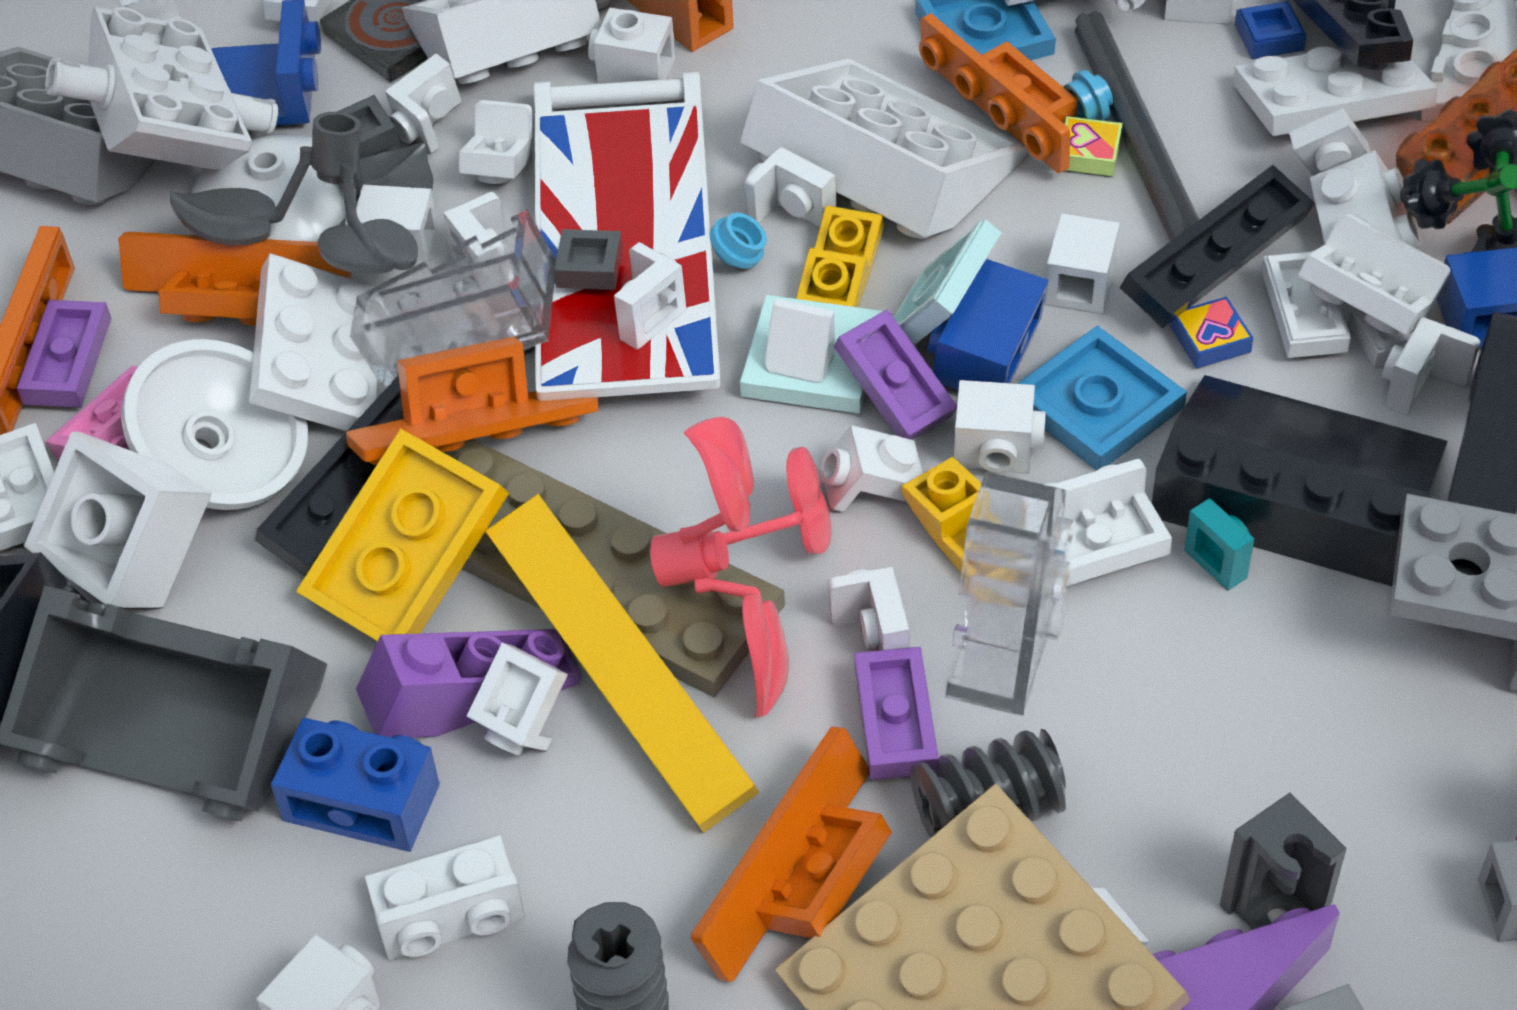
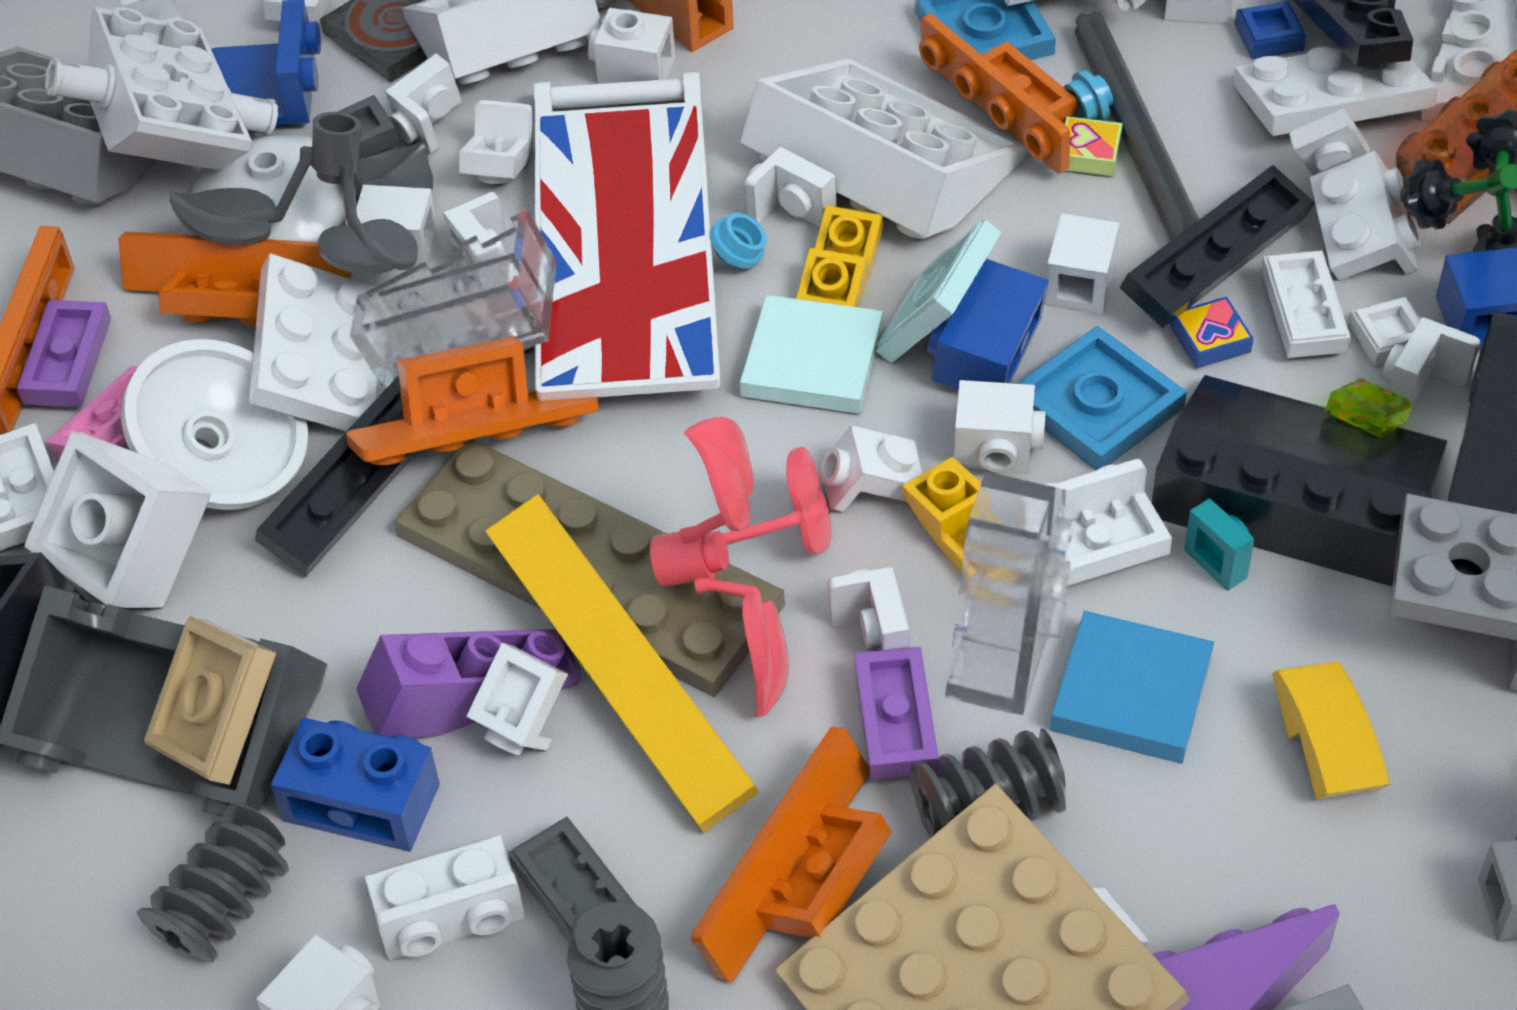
(209, 699): none -> tan tile
(216, 882): none -> dark grey piece
(403, 540): yellow plate -> none
(565, 874): none -> dark grey plate
(588, 259): dark grey plate -> none
(651, 298): white bracket -> none
(800, 341): white slope -> none
(895, 376): medium lavender plate -> none
(1132, 686): none -> dark azure tile
(1281, 862): dark grey hinge -> none
(1333, 728): none -> yellow slope
(1369, 407): none -> clear neon green tile
(1375, 275): white bracket -> none

